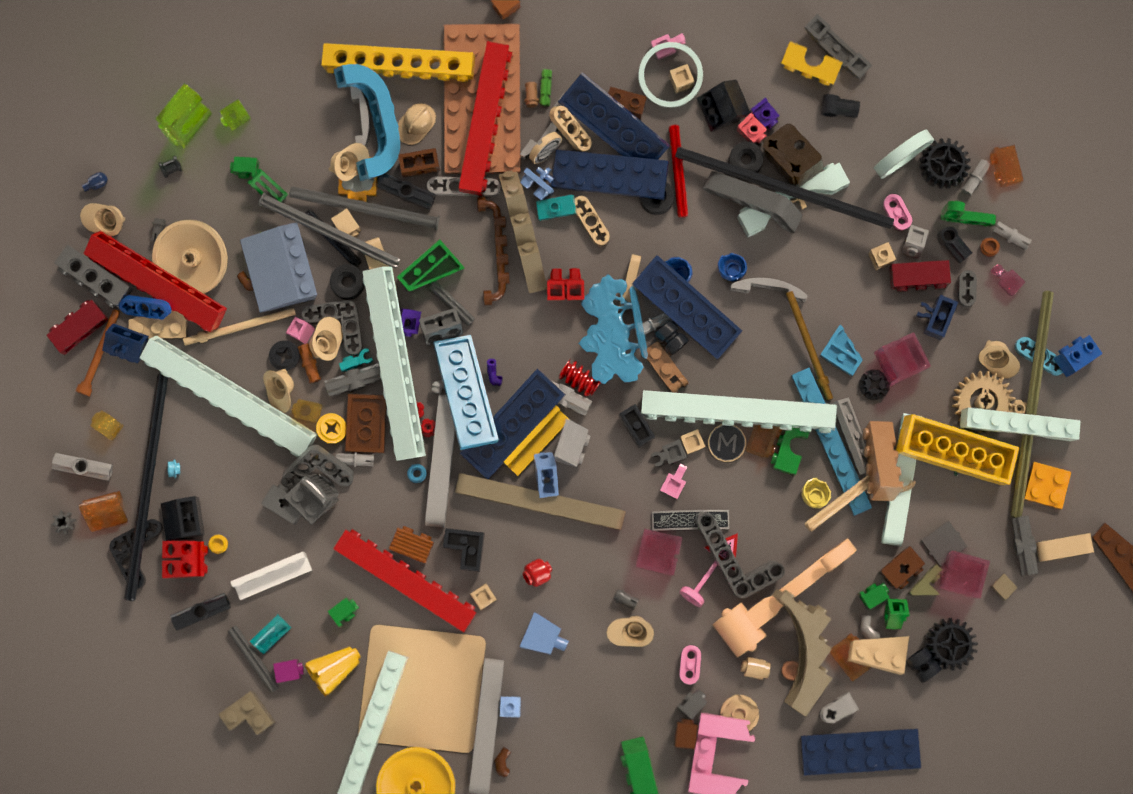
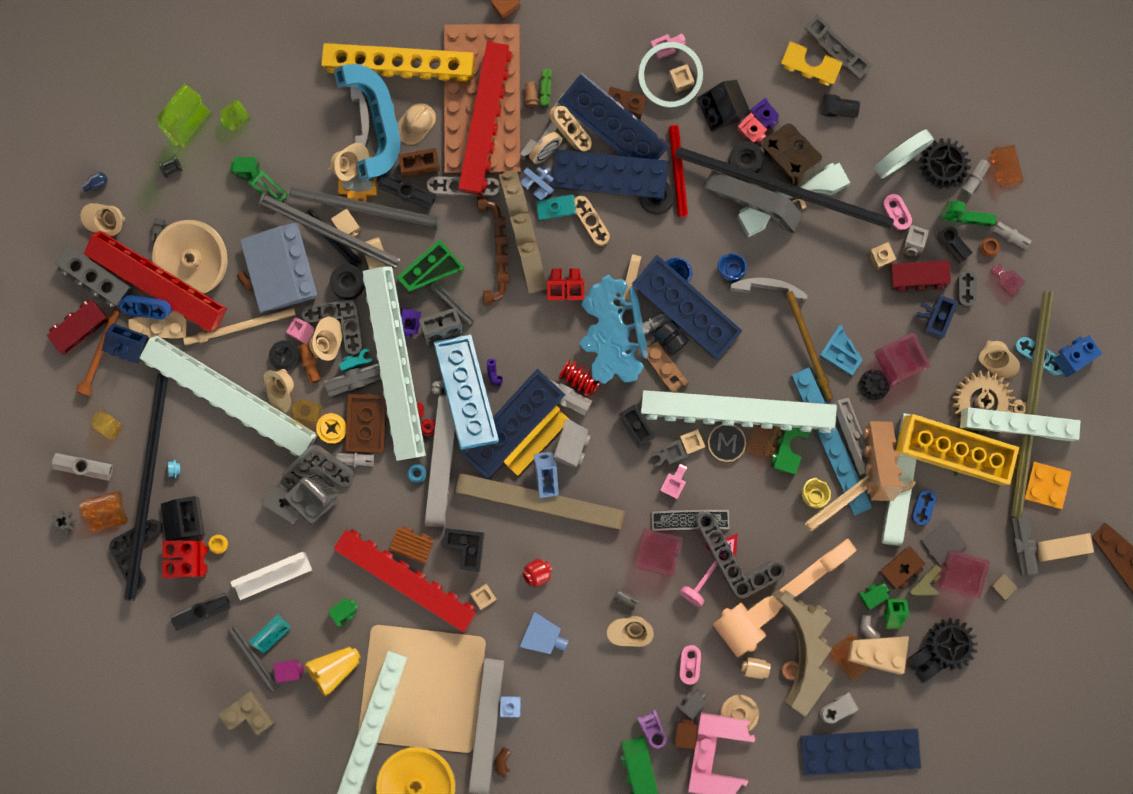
(652, 728): none -> medium lavender piece
(919, 506): none -> blue beam

